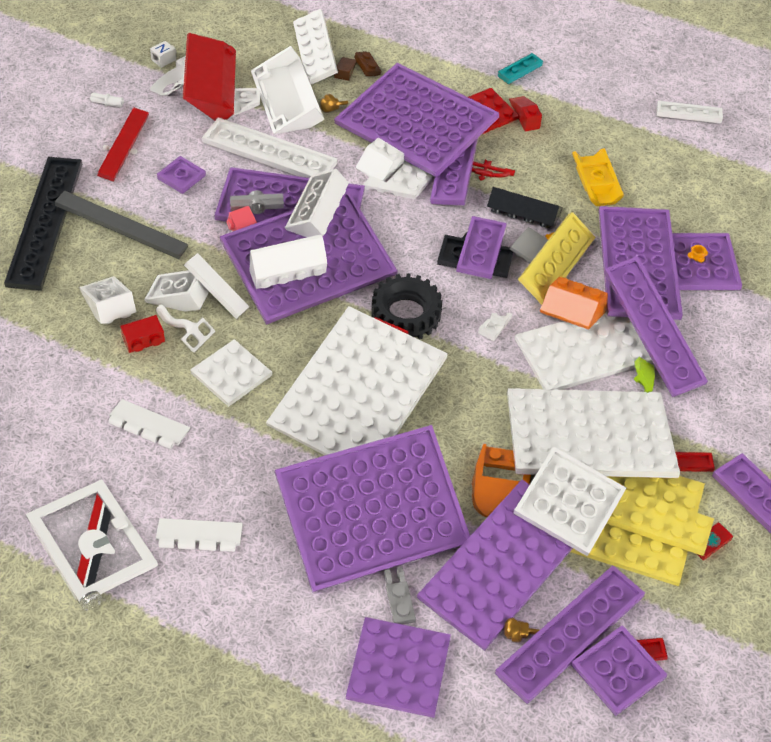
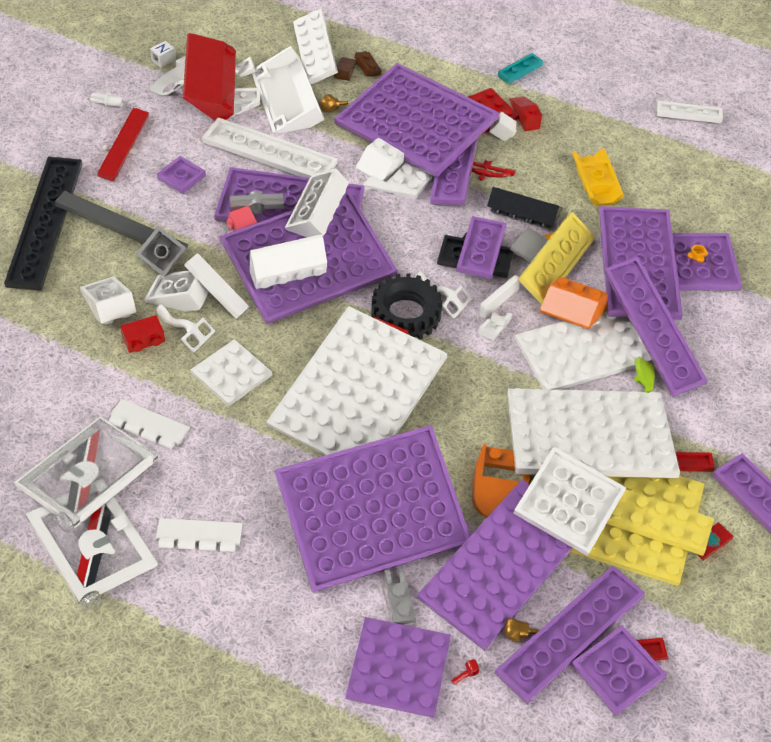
(86, 472): none -> clear door
(161, 251): none -> light grey slope
(245, 68): none -> white slope
(451, 295): none -> white piece
(472, 670): none -> red hand
(499, 296): none -> white tile
(503, 127): none -> white brick

